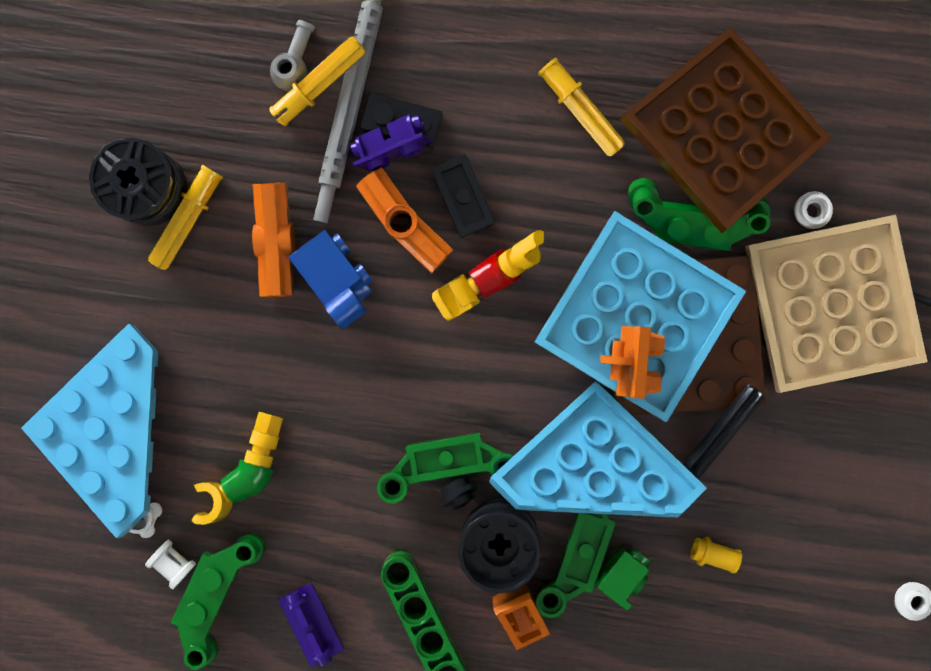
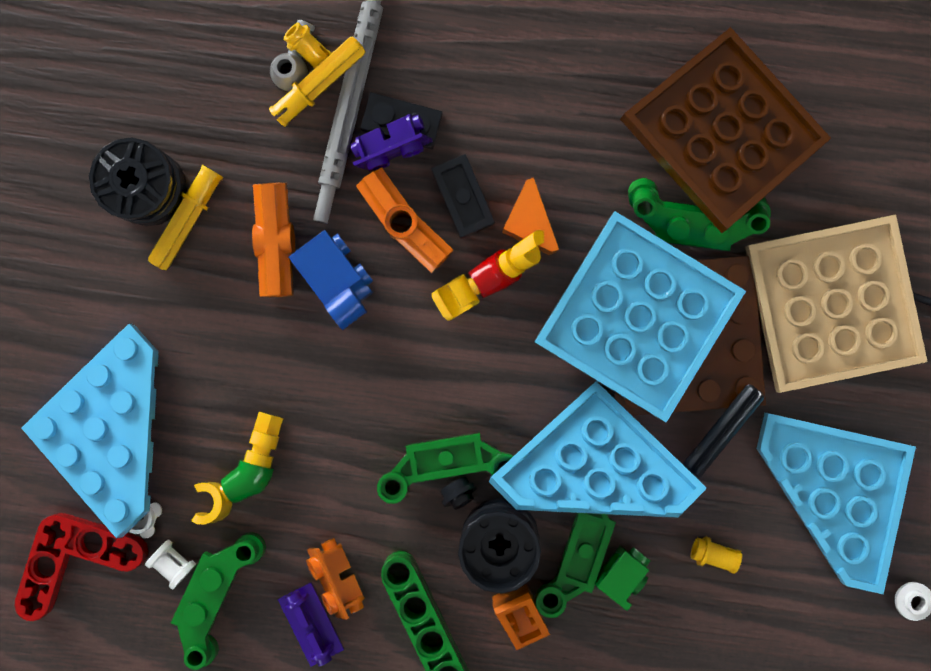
(70, 544): none -> red beam
(300, 40): none -> yellow pin
(338, 593): none -> orange hinge
(530, 216): none -> orange slope
(581, 107): yellow axle -> none
(630, 362): orange hips -> none
(823, 206): white plate -> none
(843, 490): none -> medium azure plate

